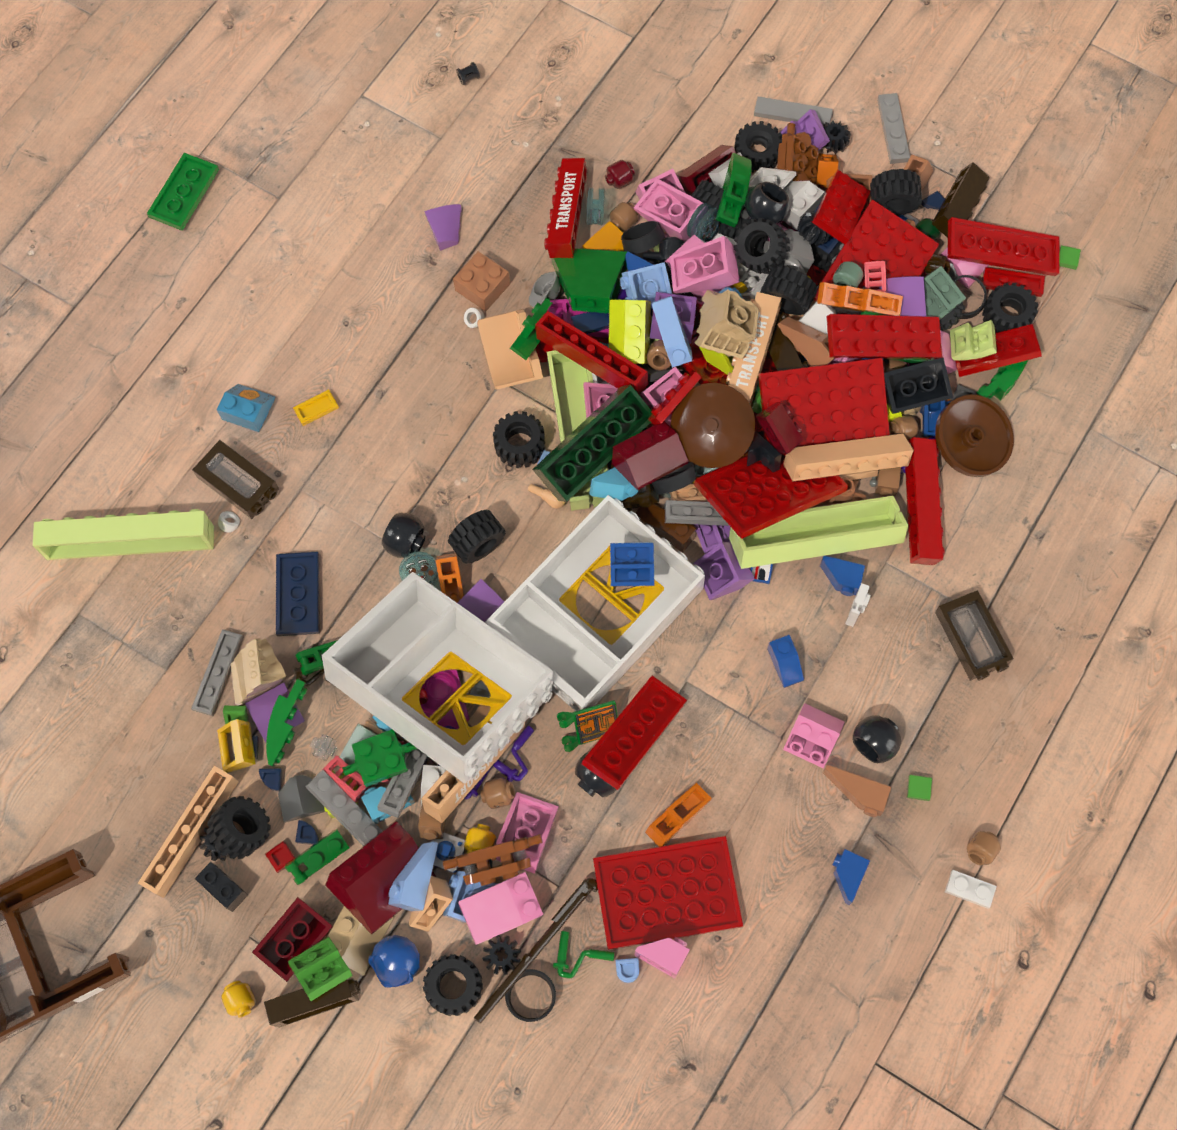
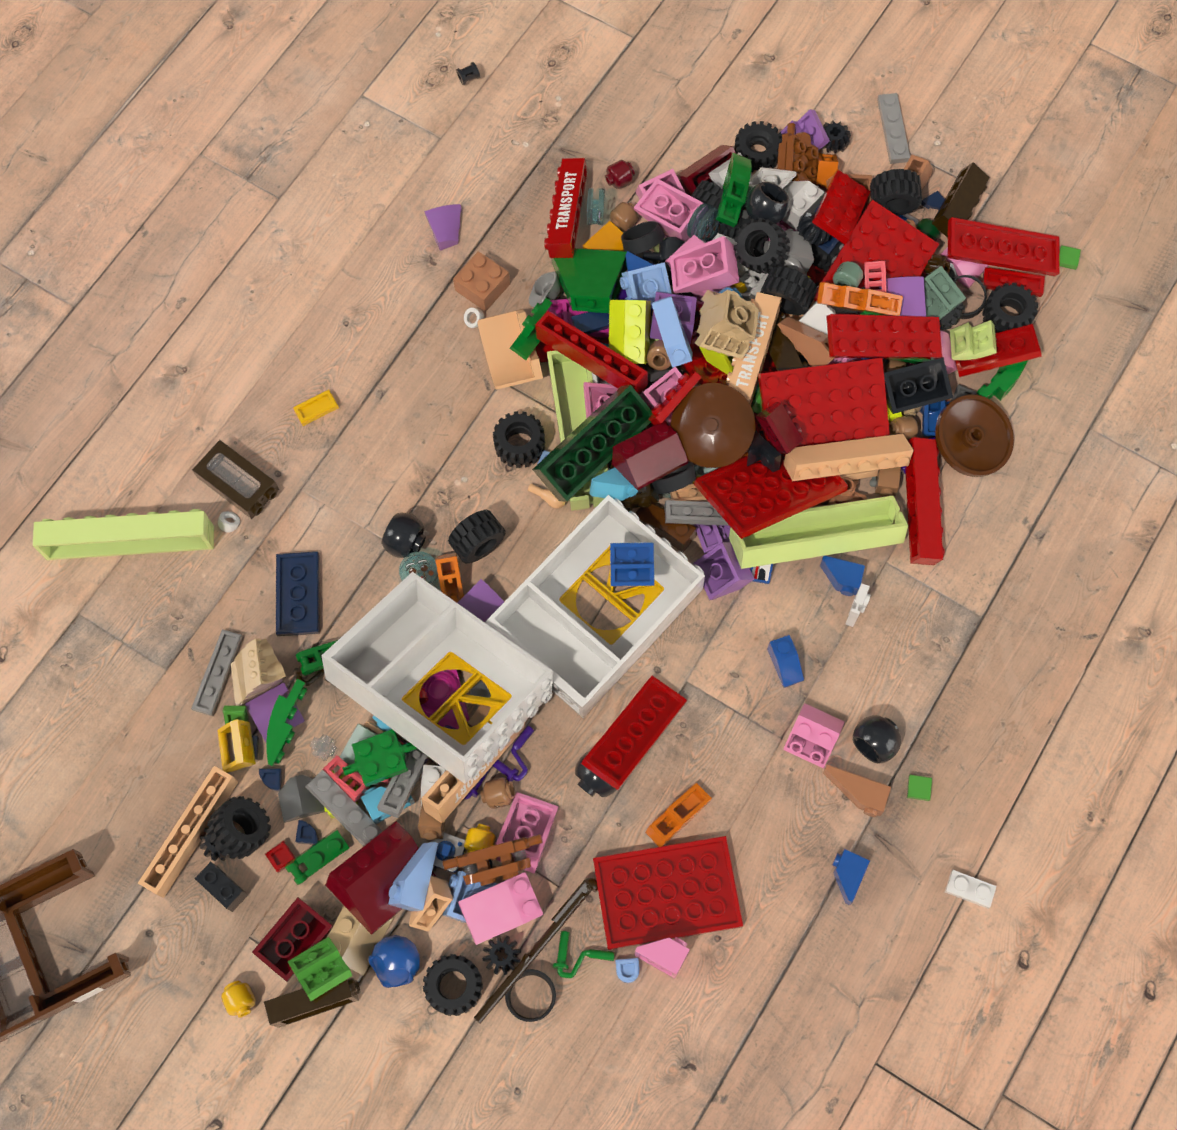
(183, 191): green plate -> none
(245, 407): dark azure slope -> none
(589, 724): flag -> none
(788, 111): light grey tile -> none
(974, 636): piece -> none
(983, 848): medium nougat head -> none

